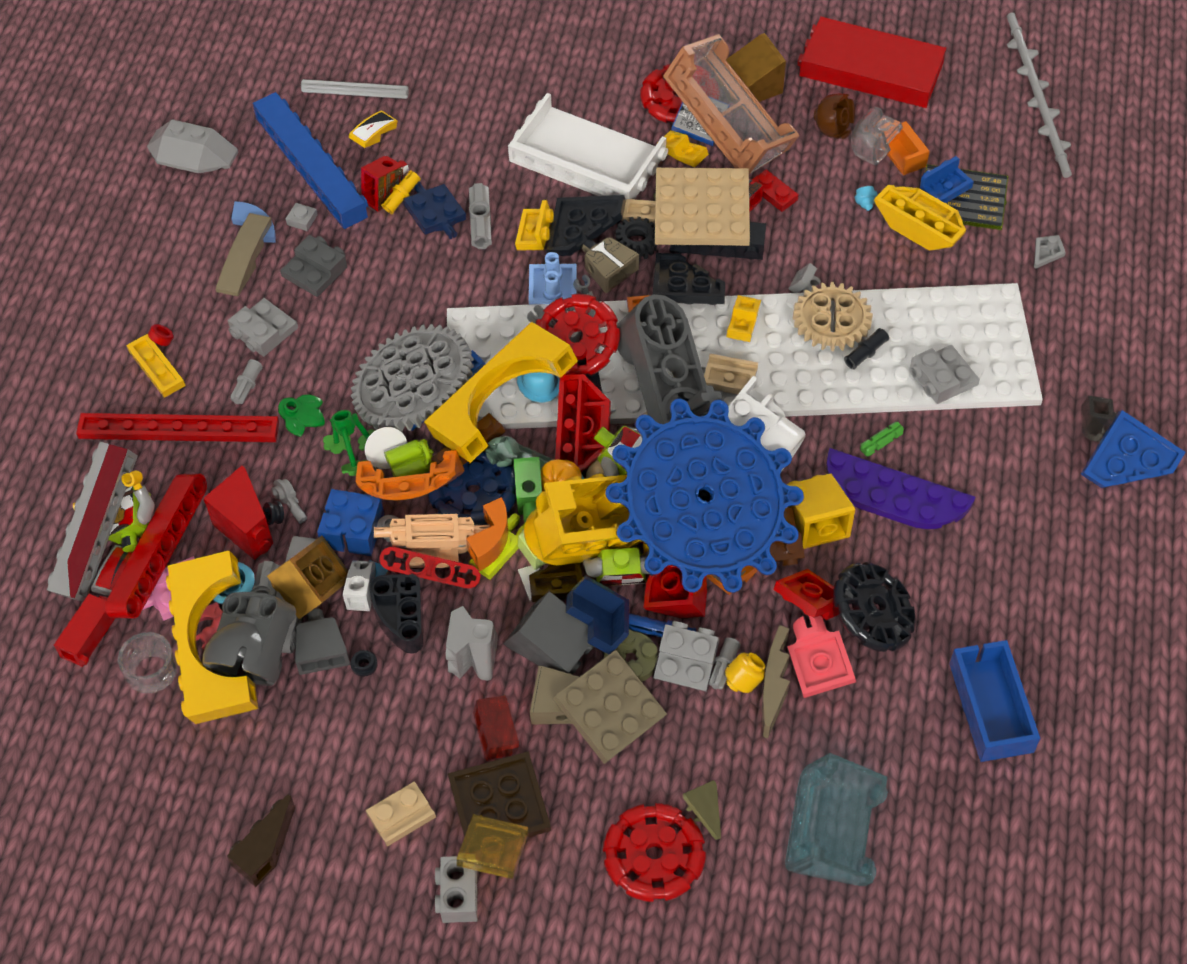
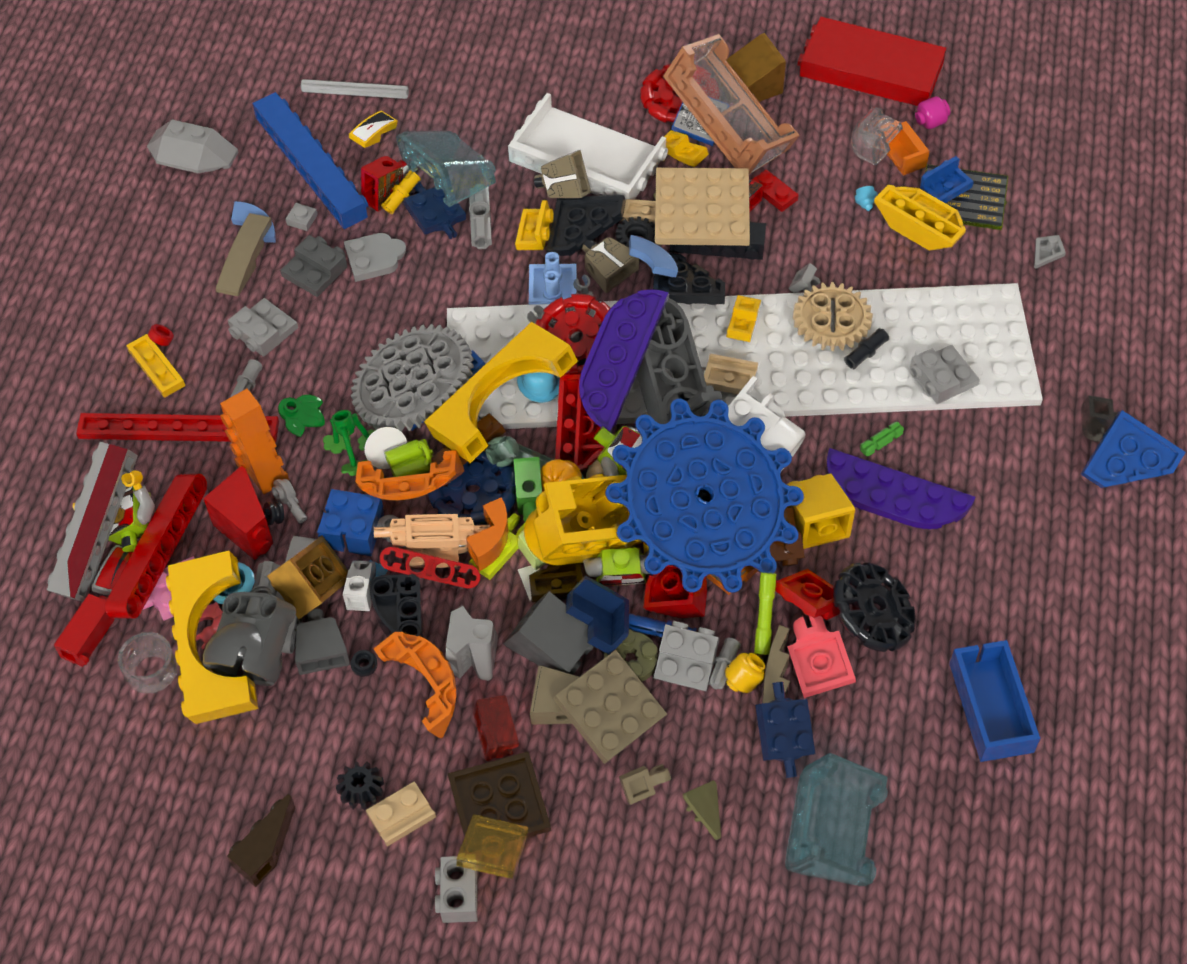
(252, 440): none -> orange wedge
(360, 775): none -> black gear
(374, 255): none -> light grey plate
(432, 664): none -> orange windscreen
(448, 161): none -> clear light blue windscreen
(564, 177): none -> dark tan torso
(618, 355): none -> dark purple plate
(639, 782): none -> dark tan plate
(654, 835): red plate -> none
(655, 256): none -> medium blue tile
(766, 596): none -> lime piece
(785, 729): none -> dark blue plate
(835, 115): reddish brown cylinder -> none
(932, 112): none -> dark pink head
(1039, 100): light grey plant -> none

